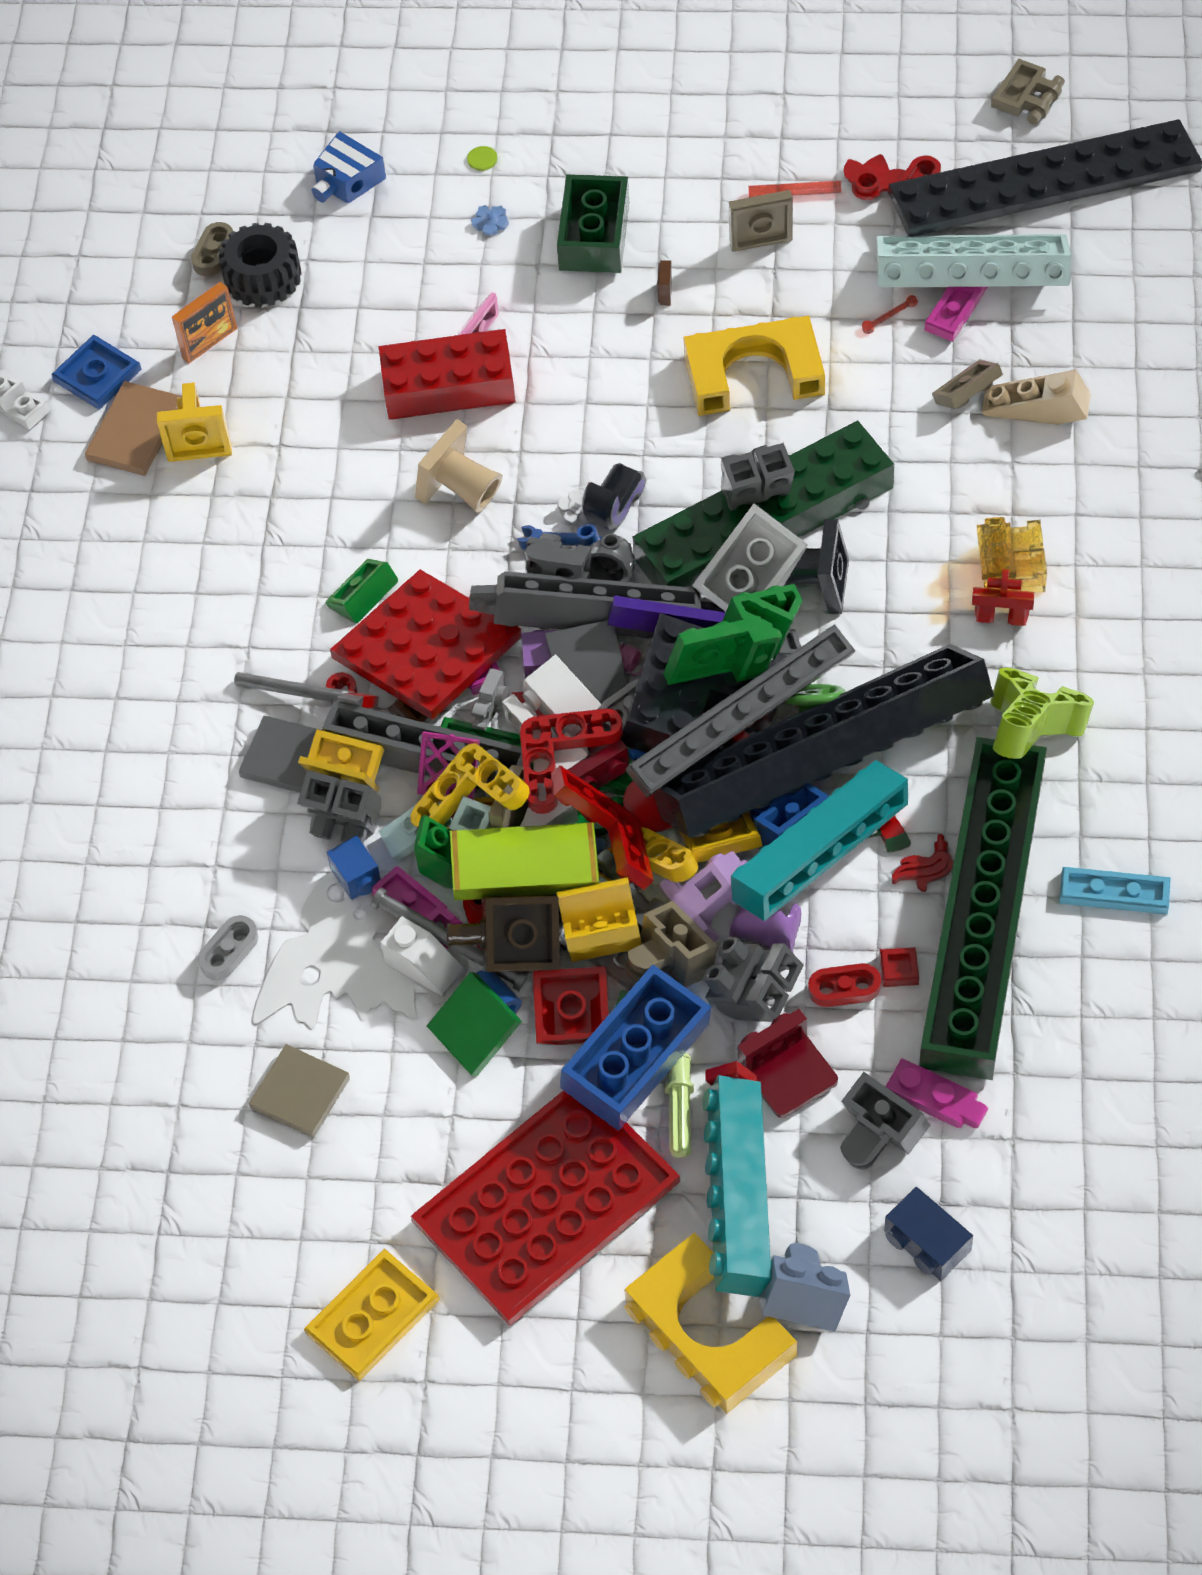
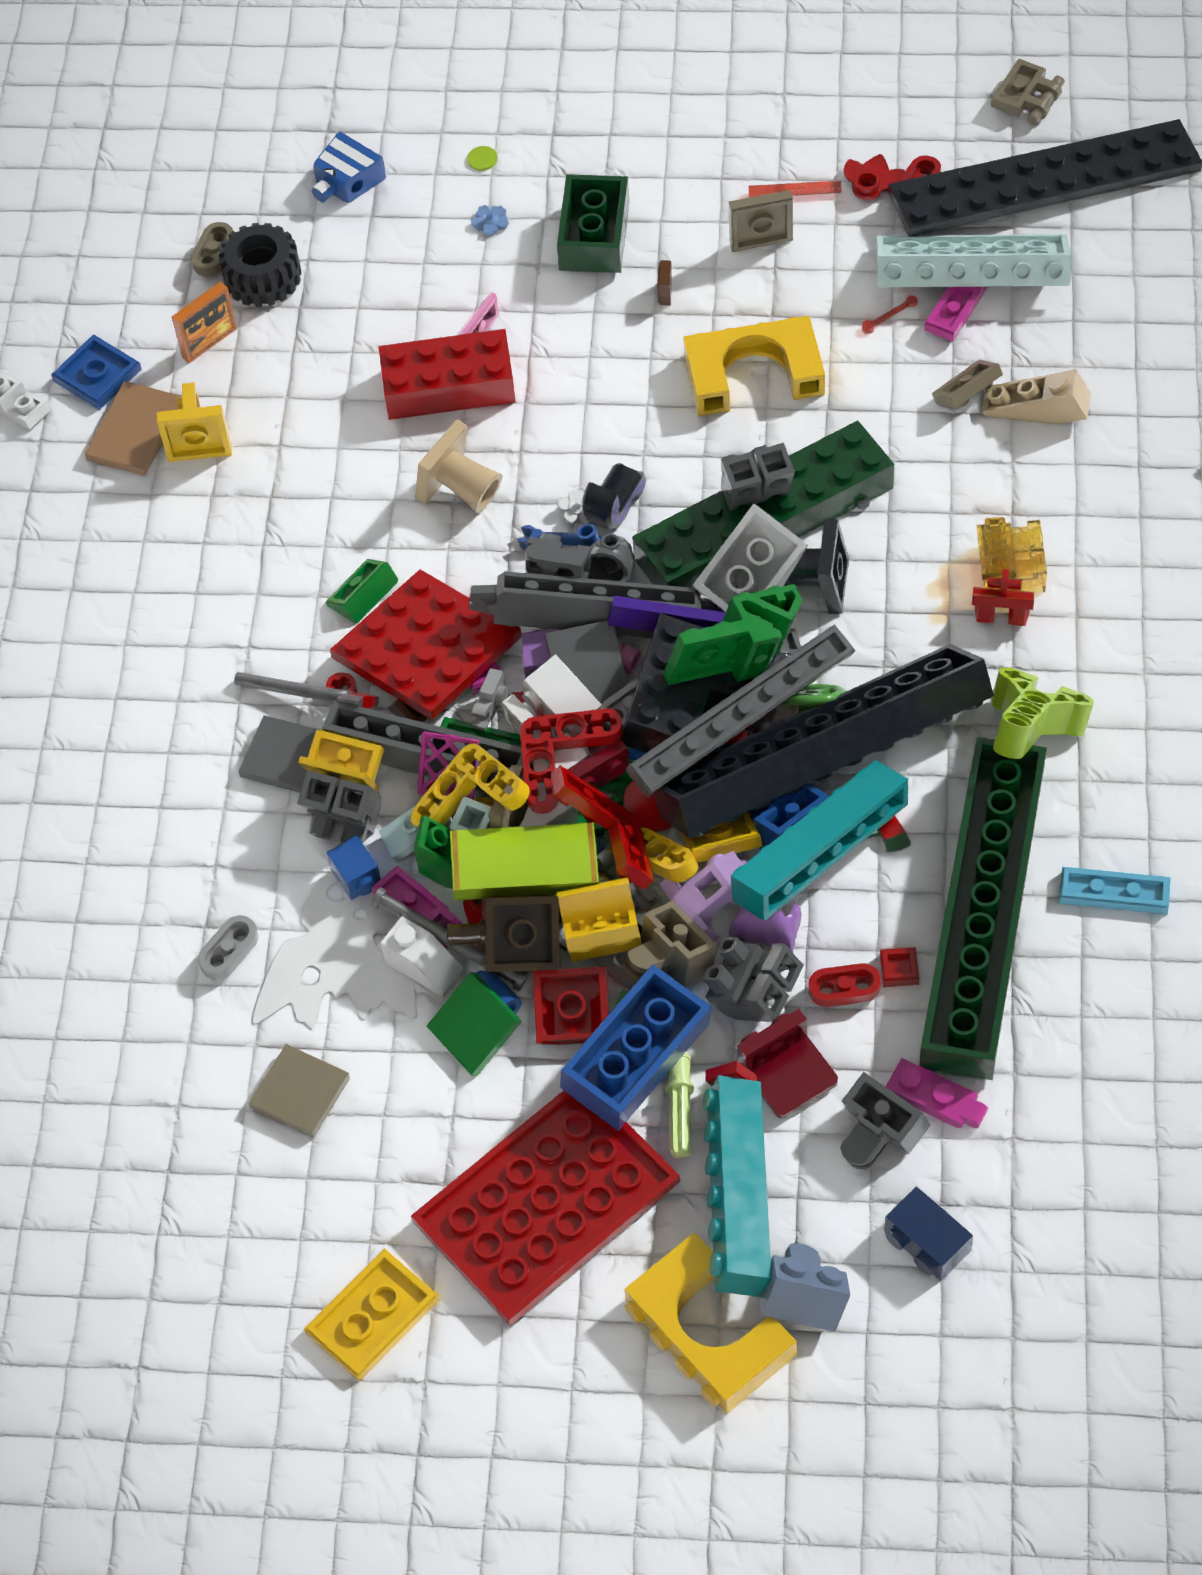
(925, 869): red piece -> none

